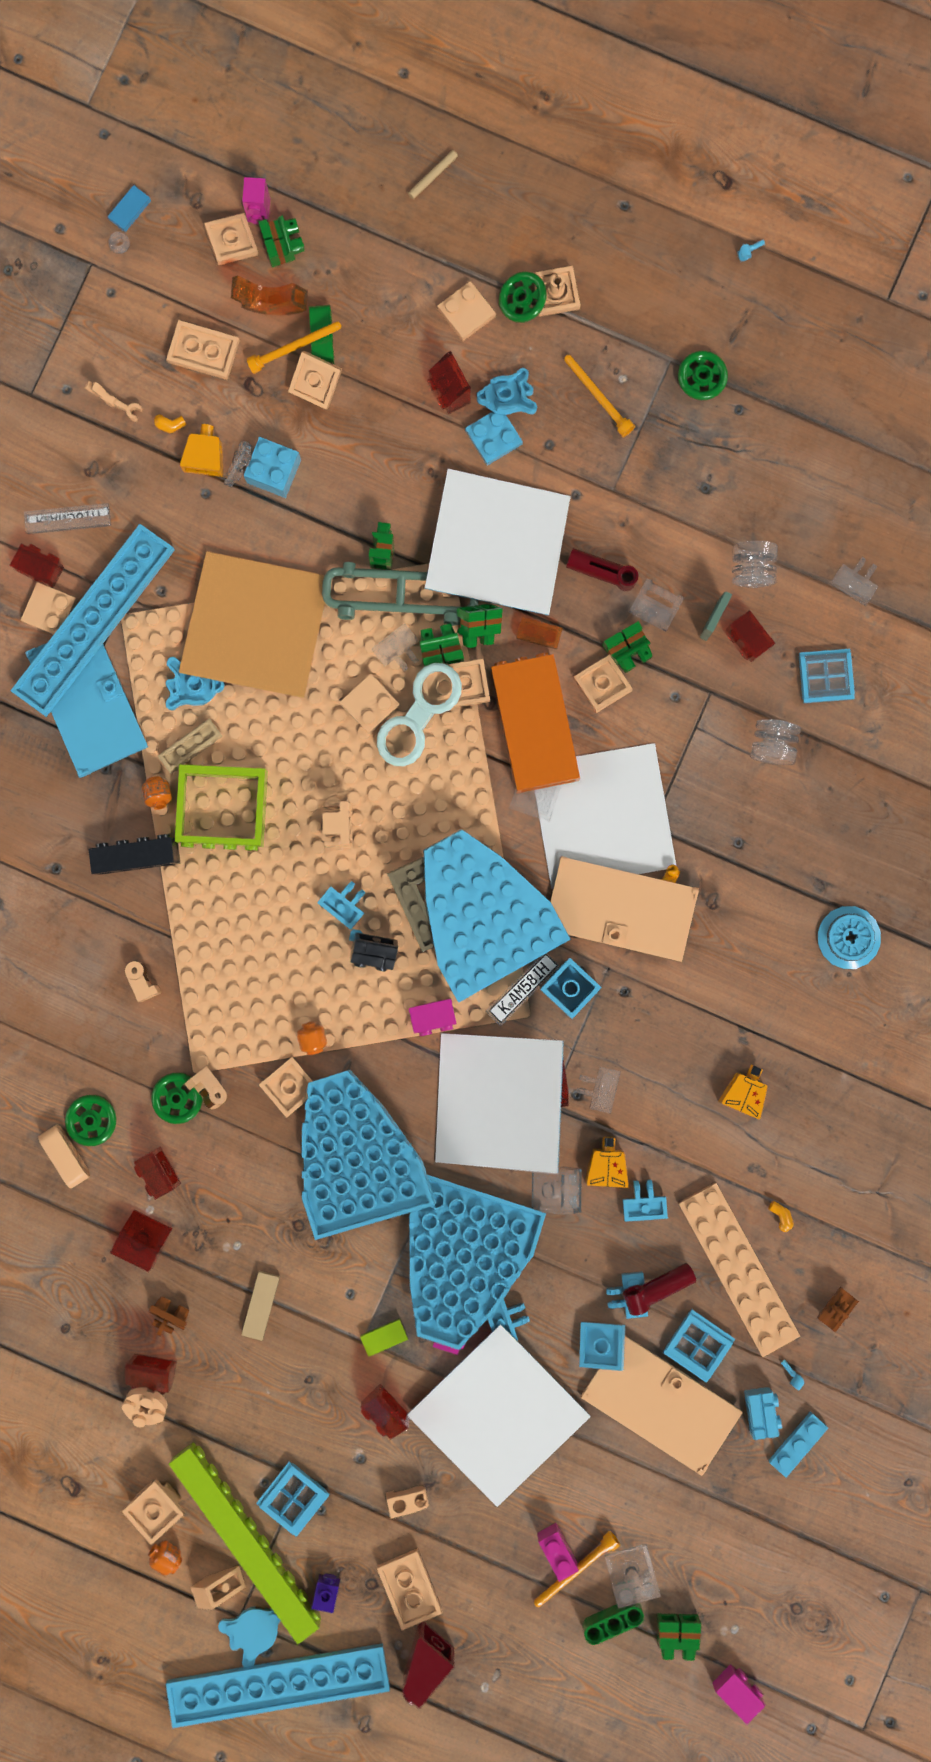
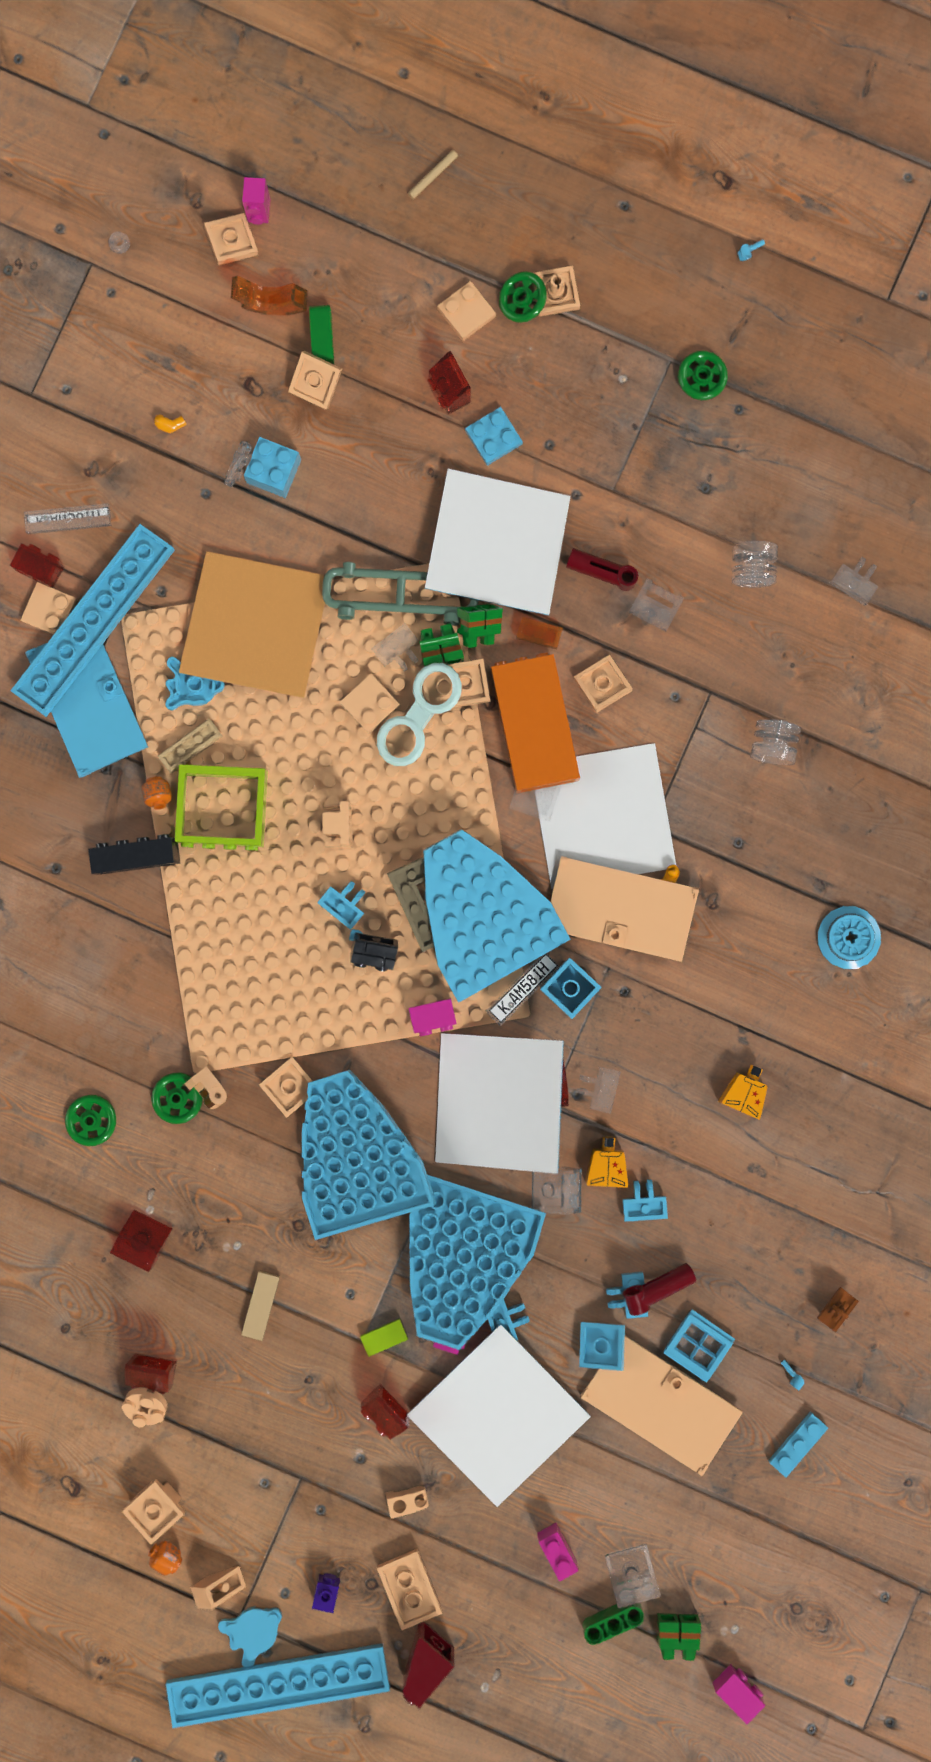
(64, 1156): light nougat beam -> none
(110, 400): light nougat piece -> none
(129, 208): dark azure tile -> none
(140, 984): light nougat leg -> none
(157, 1173): clear red slope -> none
(160, 1311): dark orange hips -> none
(203, 350): light nougat plate -> none
(203, 453): light orange torso -> none
(245, 1542): lime brick -> none
(257, 362): light orange piece -> none
(277, 240): green hips -> none
(292, 1498): medium azure piece -> none
(311, 1038): orange head -> none
(384, 543): green hips -> none
(508, 394): medium azure tile -> none
(607, 1544): light orange piece -> none
(624, 426): light orange piece -> none
(626, 645): green hips -> none
(715, 615): sand green tile -> none
(739, 1269): light nougat plate -> none
(750, 636): clear red brick -> none
(762, 1413): medium azure brick -> none
(786, 1221): light orange arm -> none
(826, 676): clear piece -> none

